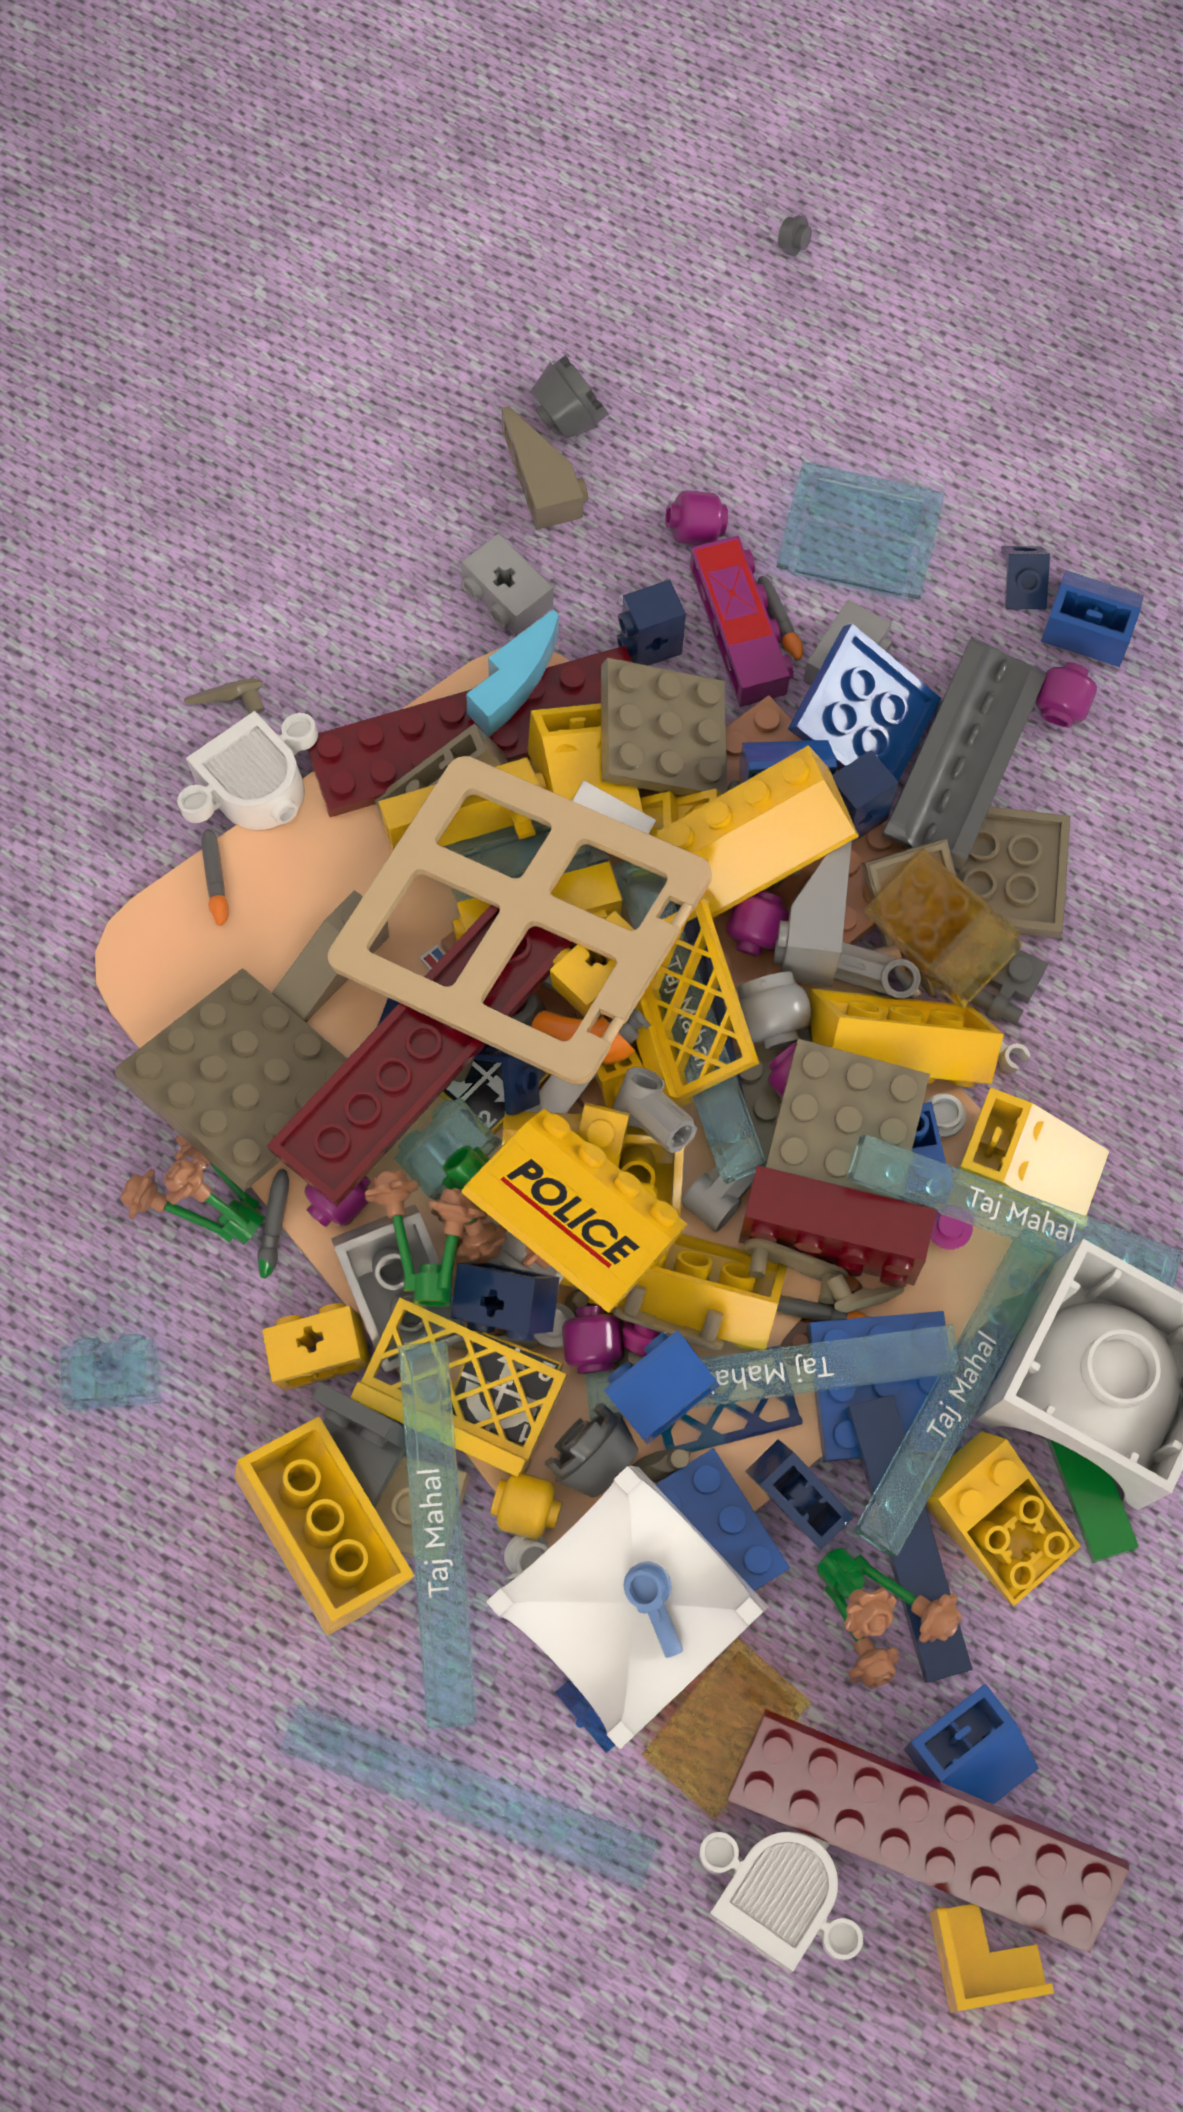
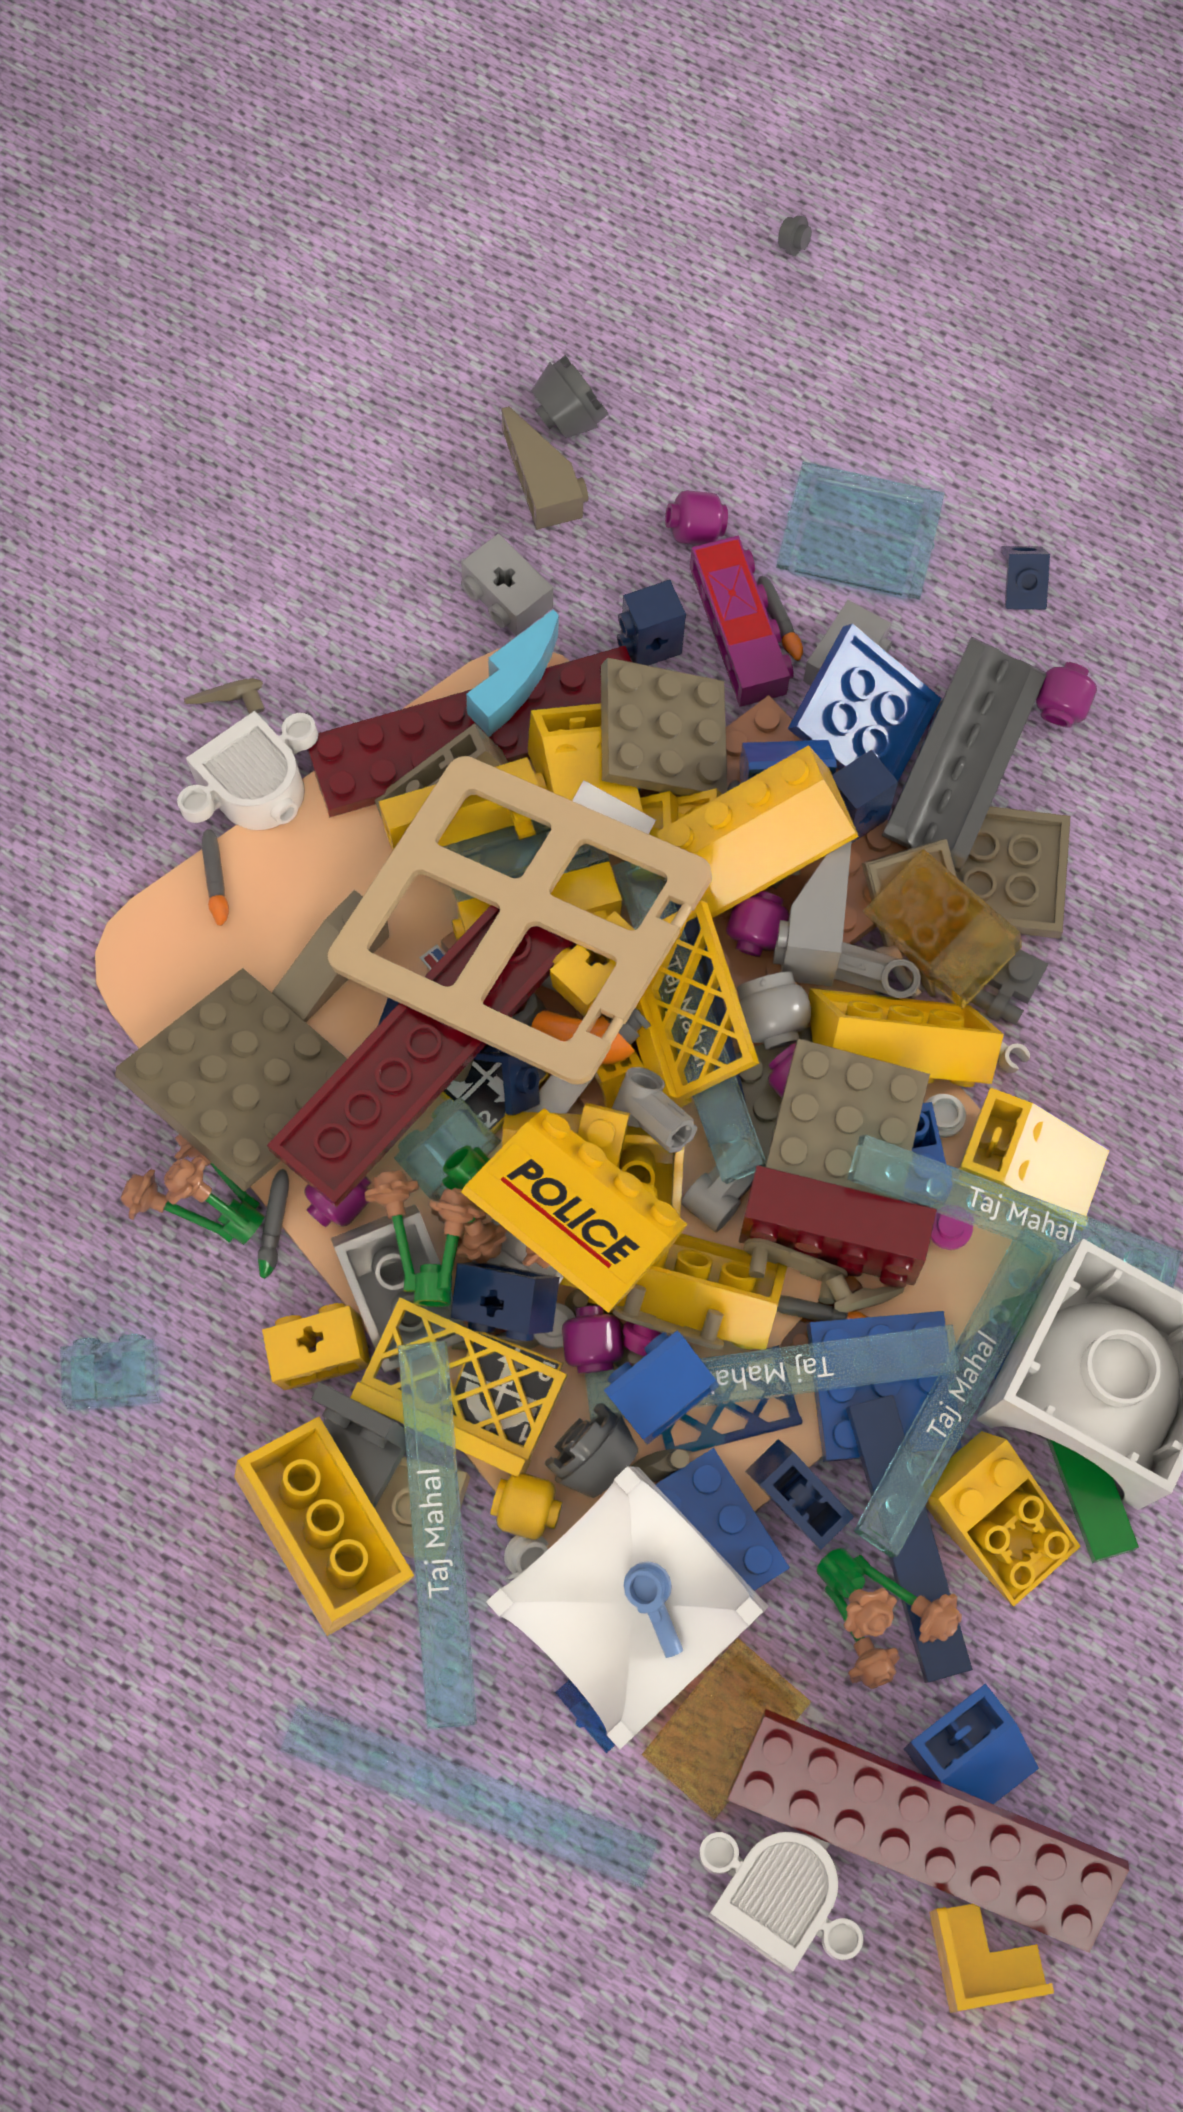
(1092, 618): blue slope -> none

